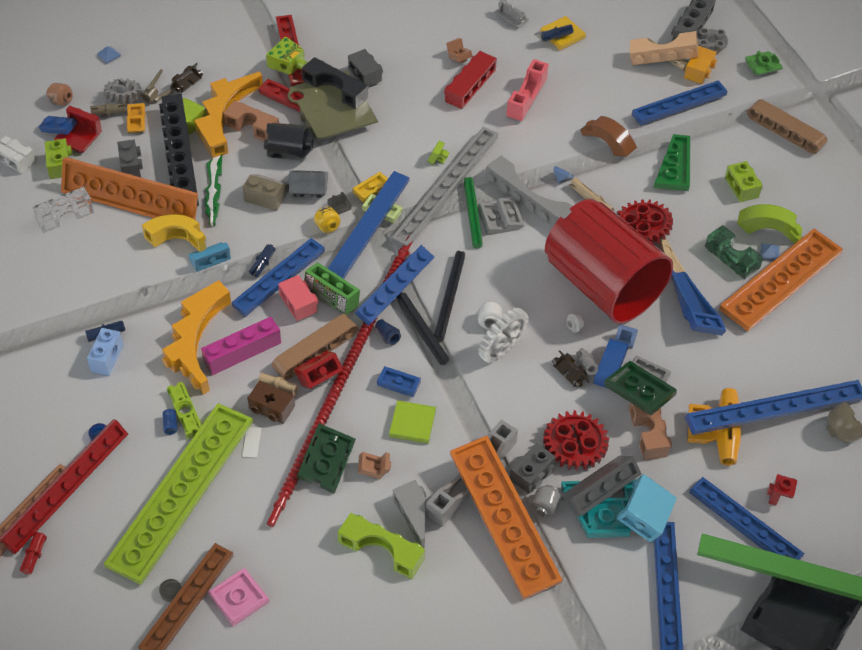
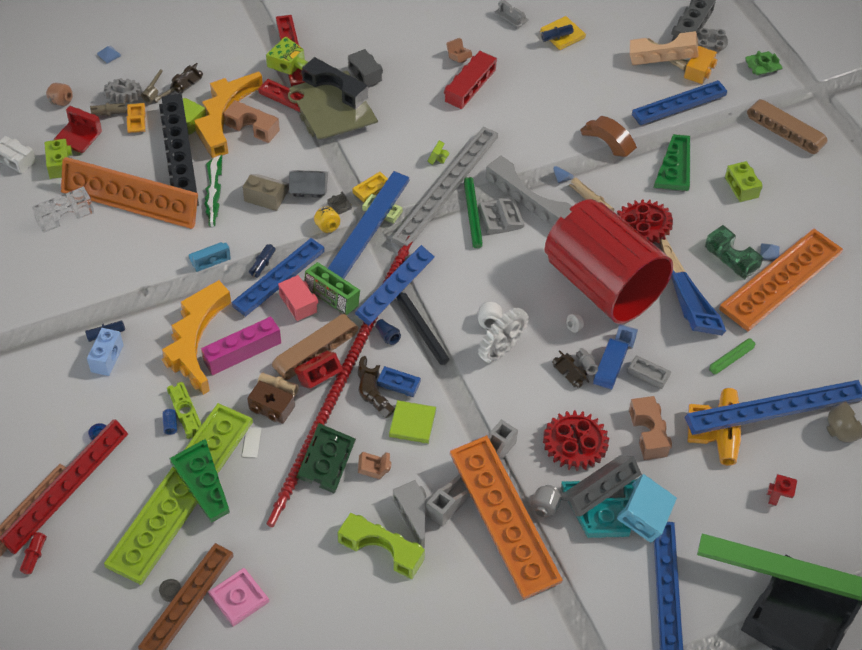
(57, 125): blue plate -> none
(129, 156): dark grey brick -> none
(174, 227): yellow arch -> none
(201, 478): none -> green wing
(288, 141): black cylinder -> none
(369, 390): none -> dark brown piece
(449, 296): black axle -> none
(521, 101): coral arch -> none
(532, 468): dark grey brick -> none
(640, 387): dark green plate -> none
(732, 356): none -> bright green axle
(743, 520): blue tile -> none
(771, 217): lime arch -> none

